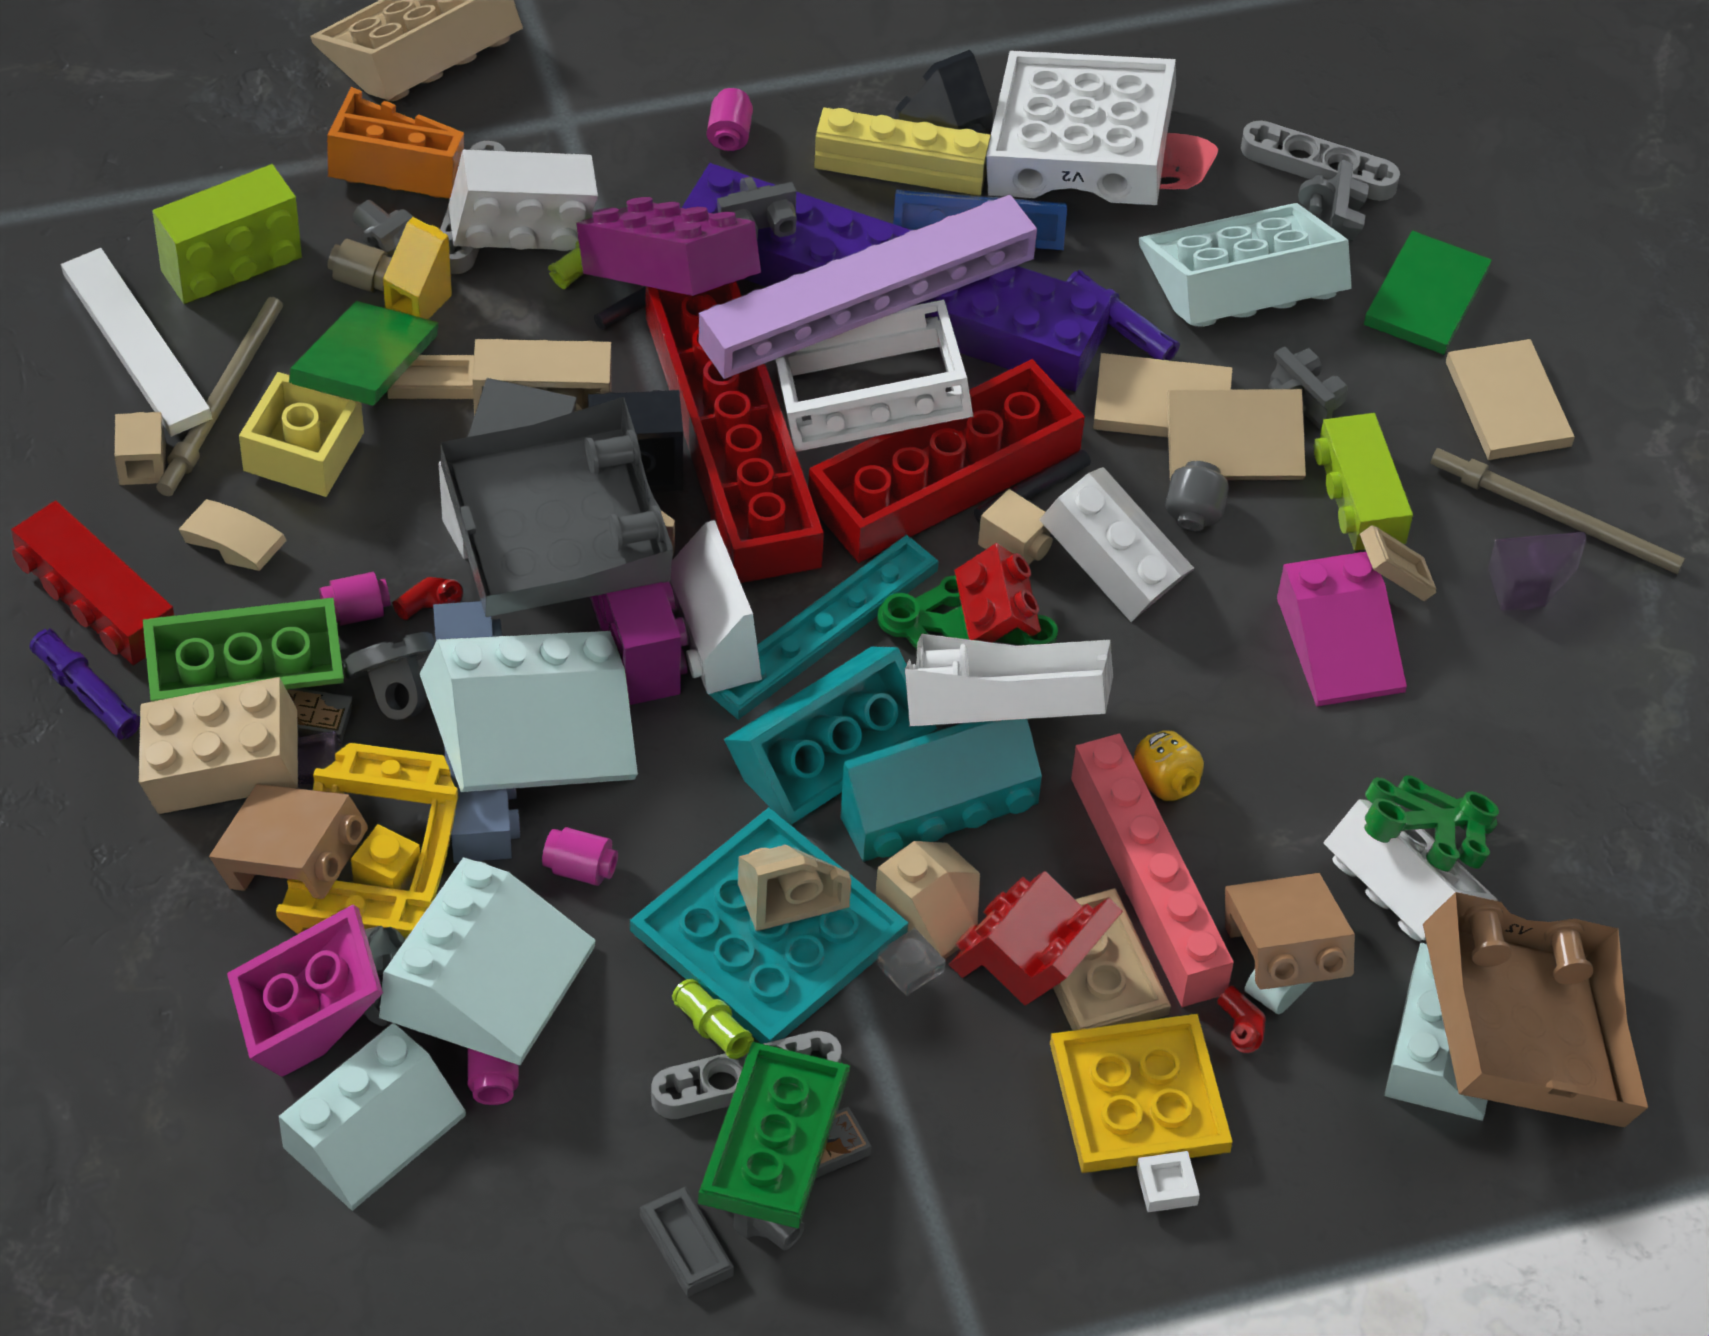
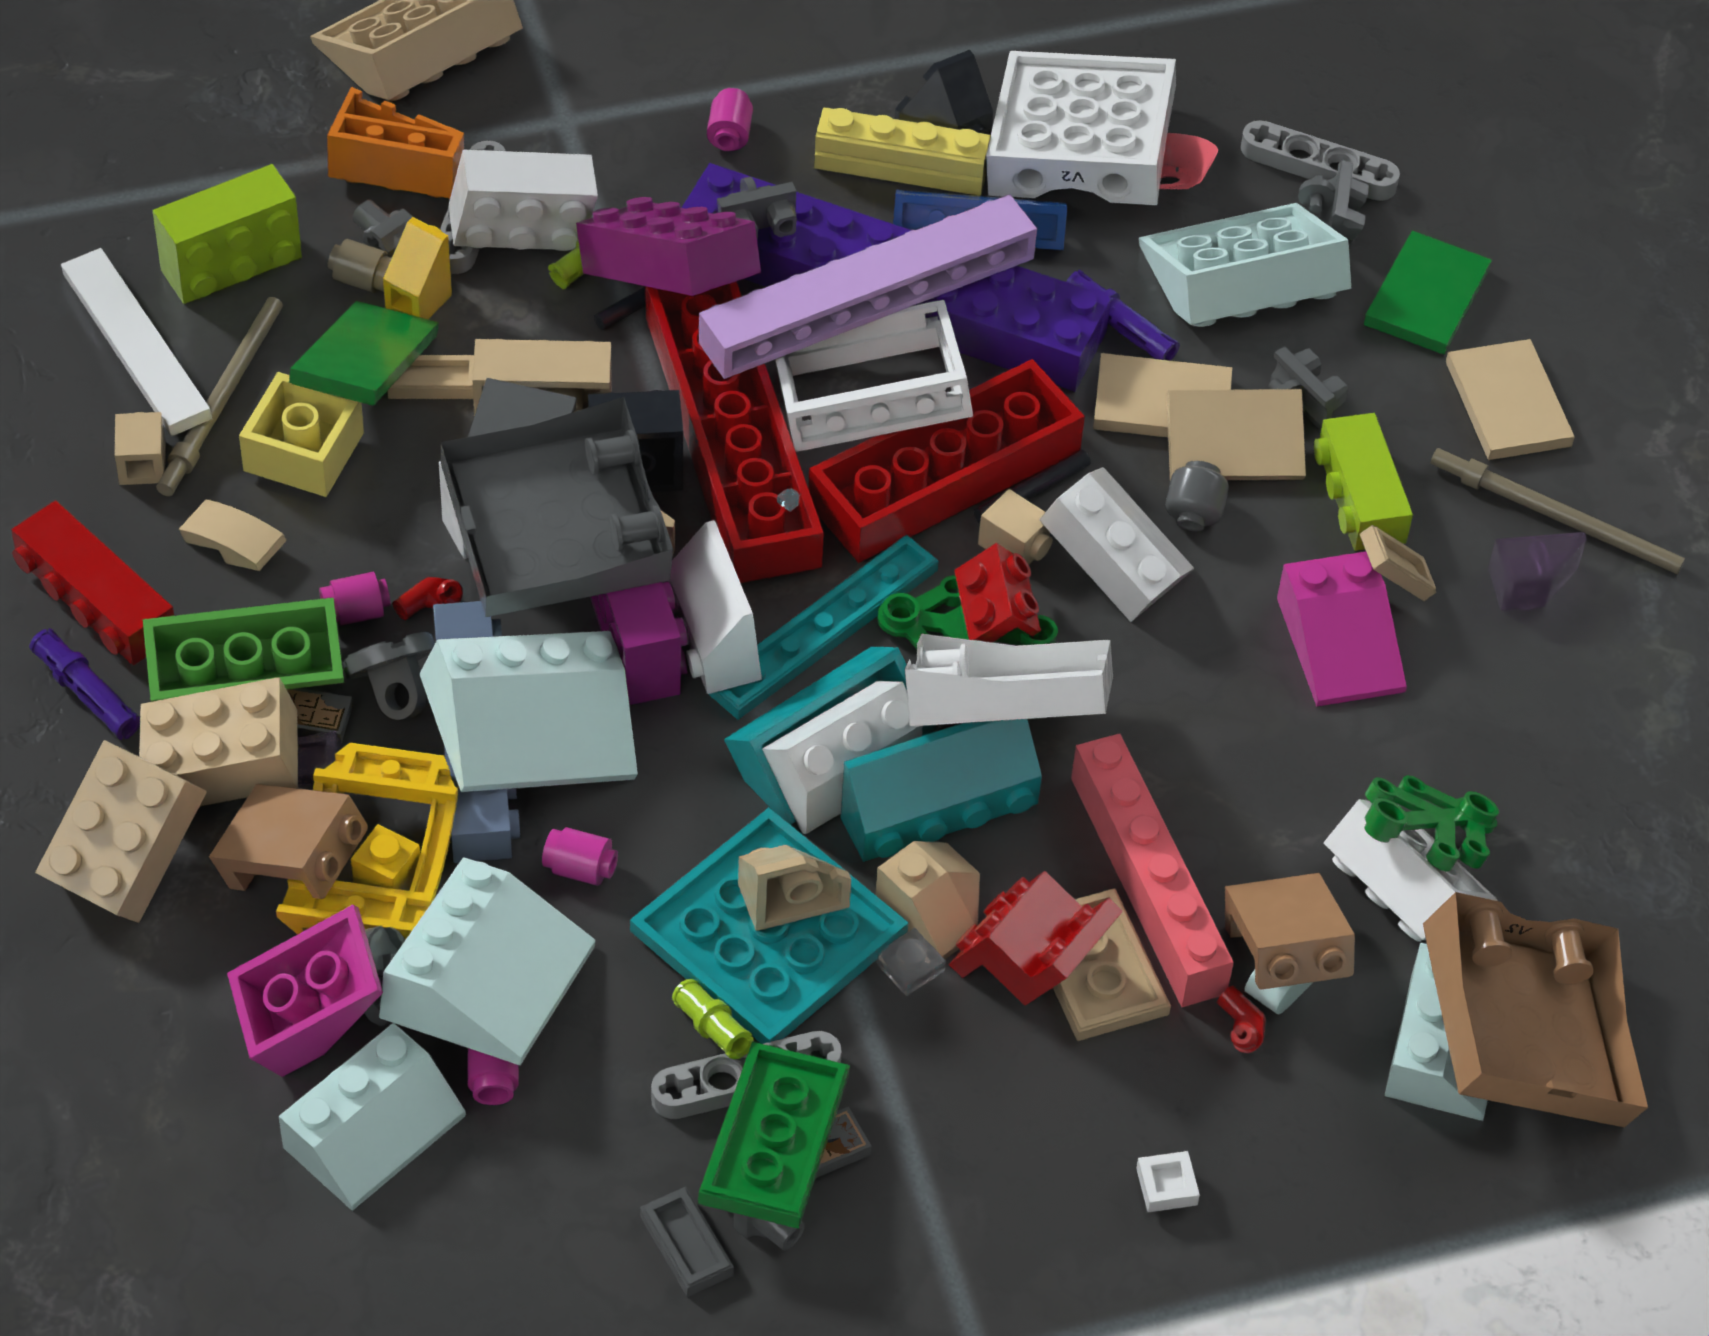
(121, 832): none -> tan brick
(788, 499): none -> clear light blue piece
(813, 756): none -> white slope
(1140, 1092): yellow plate -> none
(1169, 765): yellow head -> none

